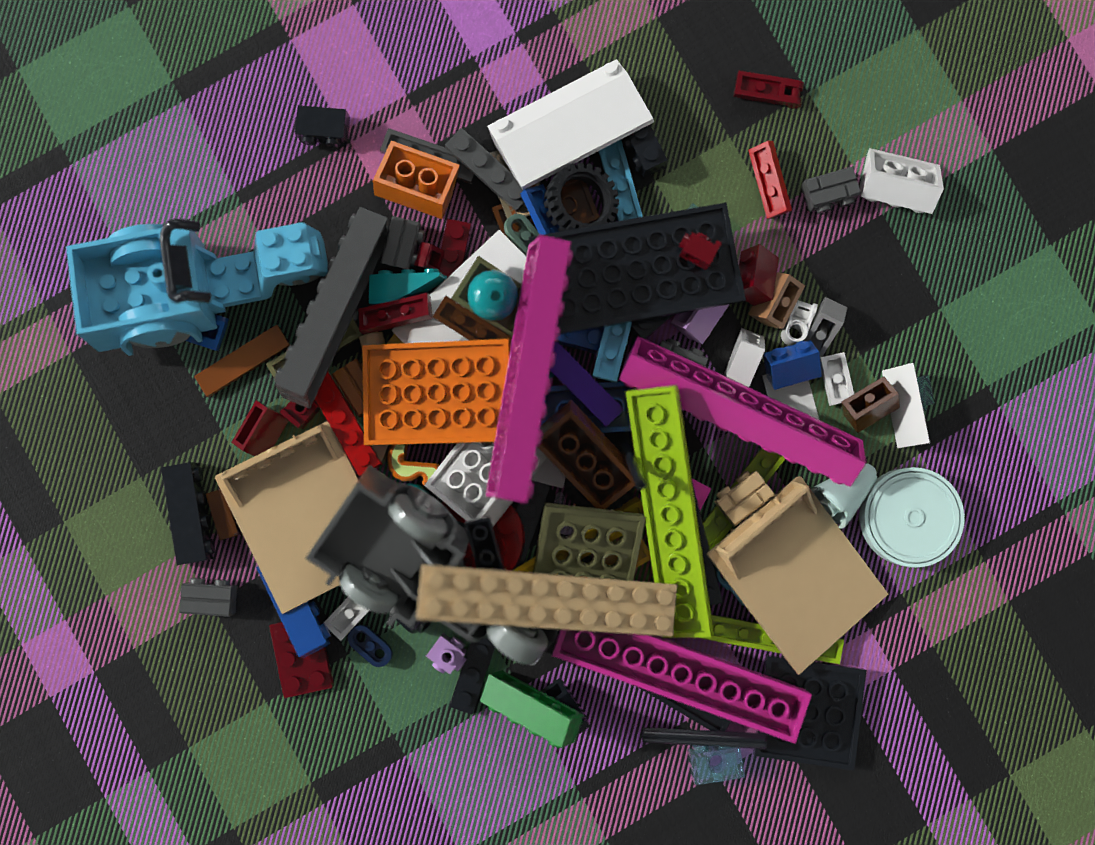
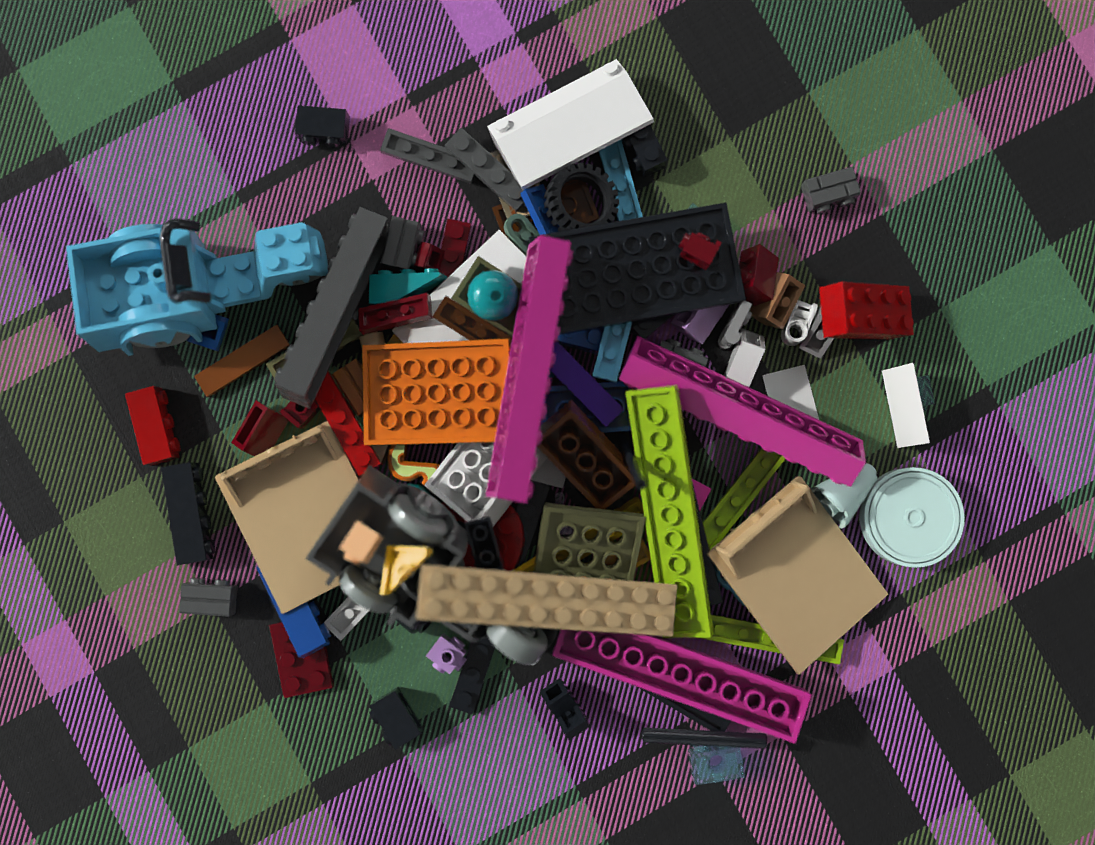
(152, 425): none -> red brick
(222, 515): reddish brown panel -> none
(361, 543): none -> light nougat brick
(368, 648): dark blue plate -> none
(395, 718): none -> black brick
(399, 564): none -> yellow tile
(416, 179): orange slope -> none
(531, 709): brick -> none
(738, 318): none -> light grey plate
(744, 497): tan brick -> none
(768, 89): dark red plate -> none
(770, 179): plate -> none
(792, 364): blue brick -> none
(831, 719): black plate -> none
(836, 378): white plate -> none
(866, 311): none -> red brick
(871, 404): reddish brown brick -> none
(901, 181): white slope -> none

